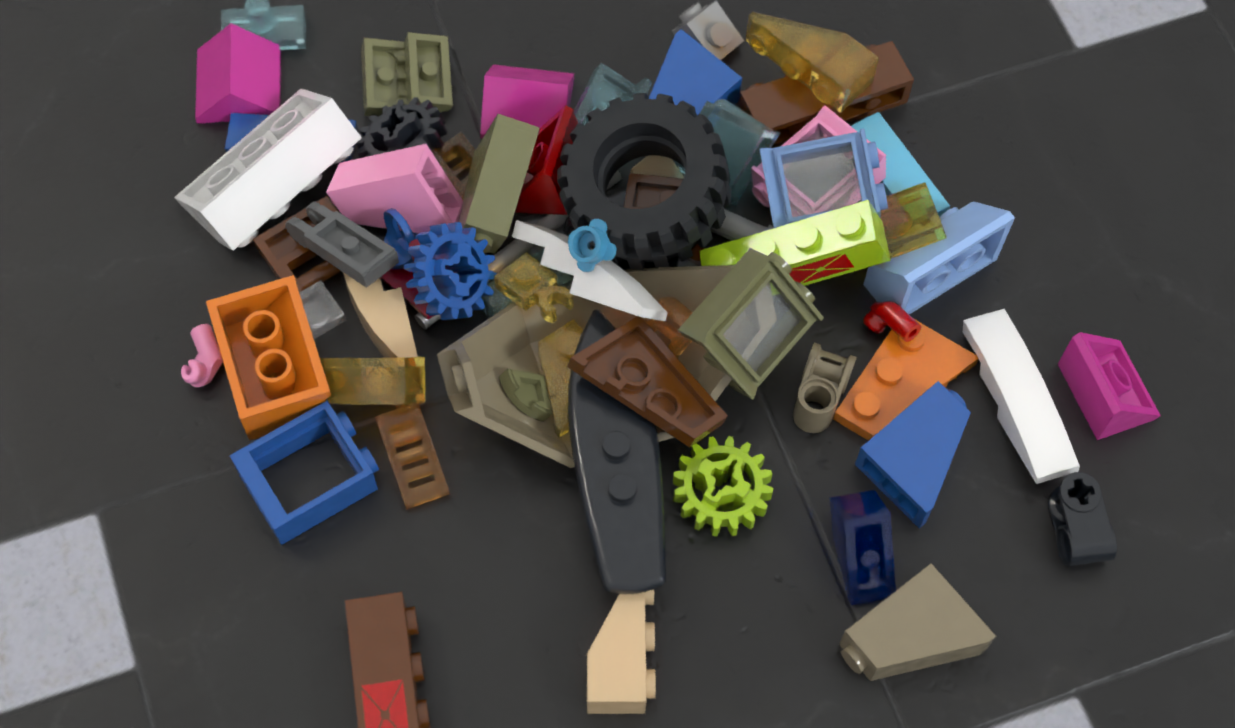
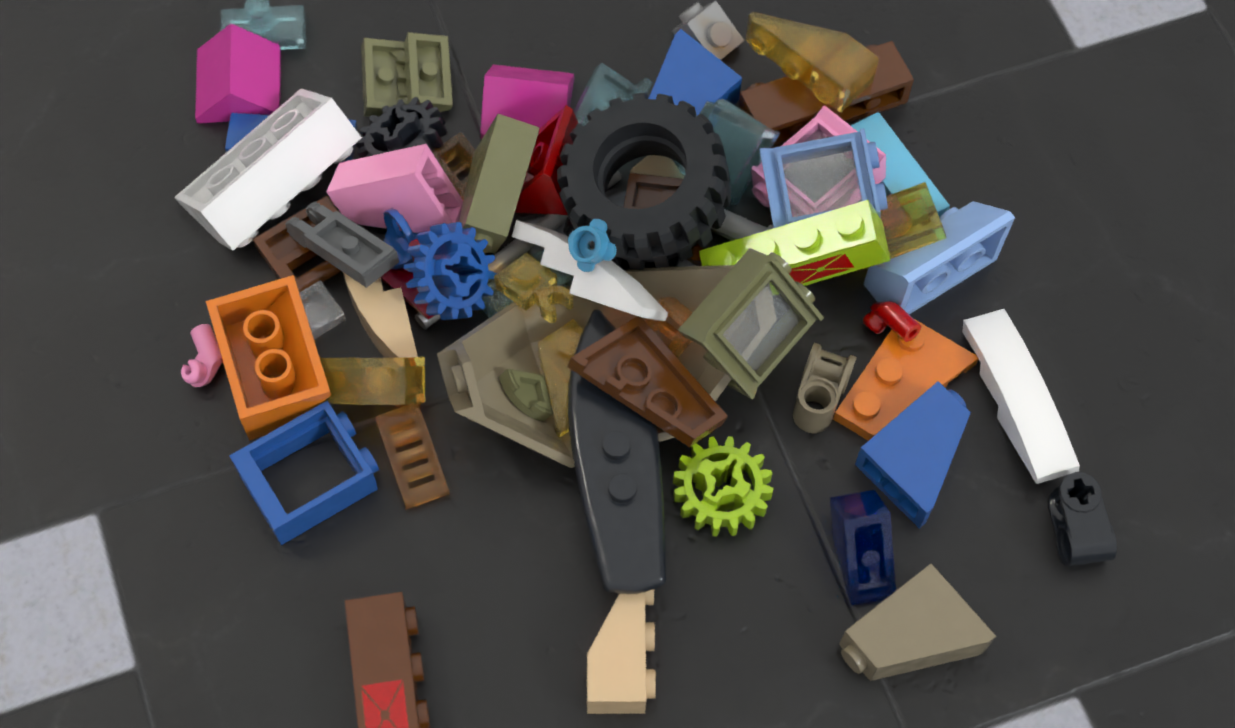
(1106, 385): dark pink slope -> none

